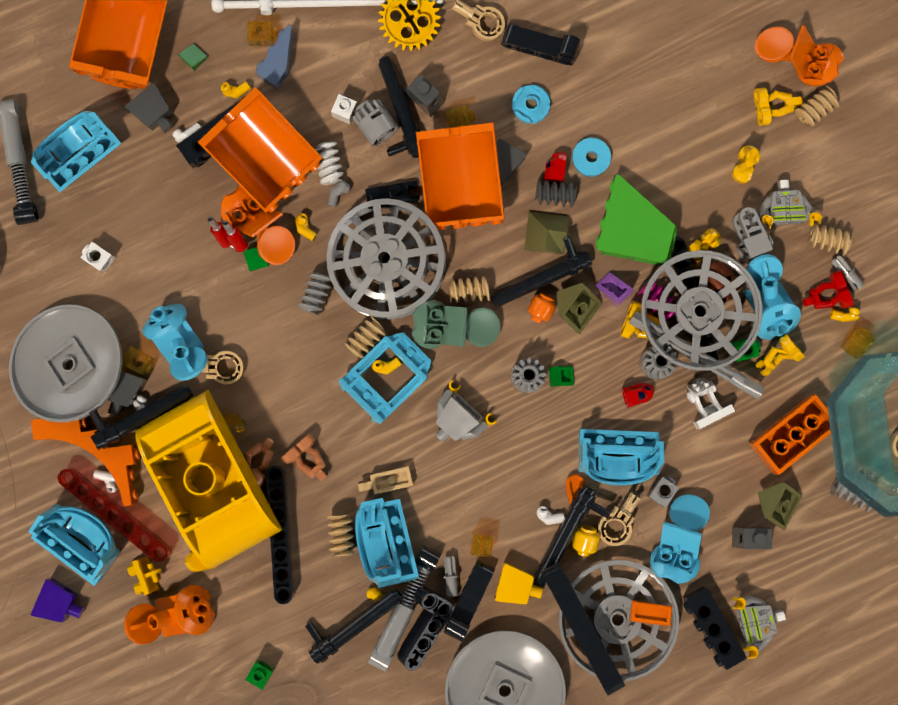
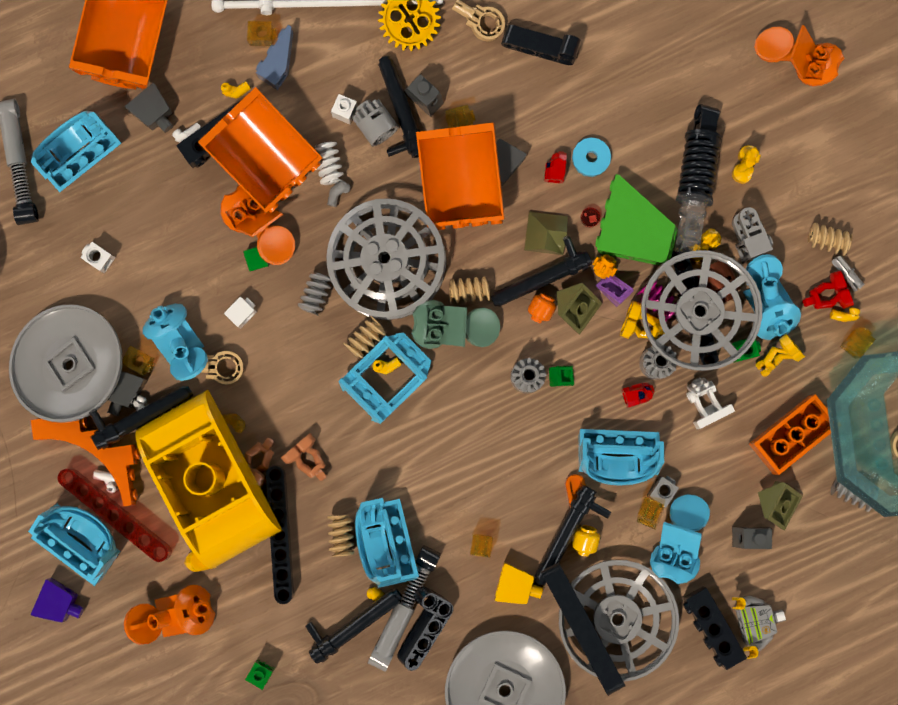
(146, 574): yellow hips -> none
(193, 56): green slope -> none
(227, 235): red piece -> none
(241, 311): none -> white brick
(303, 227): yellow arm -> none
(388, 481): tan plate -> none
(397, 191): black hinge -> none
(451, 576): light grey axle -> none
(458, 418): light grey torso -> none
(469, 600): black beam -> none
(527, 115): medium azure tile -> none
(549, 518): white arm -> none
(555, 193): dark grey piece -> none
(590, 217): none -> clear red tile
(605, 266): none -> light orange gear
(626, 509): tan pin -> none
(650, 513): none -> clear yellow brick
(650, 613): orange tile -> none
(697, 177): none -> black piece
(732, 376): light grey piece -> none
(763, 111): yellow piece -> none
(787, 207): light grey torso -> none
(817, 106): tan piece -> none

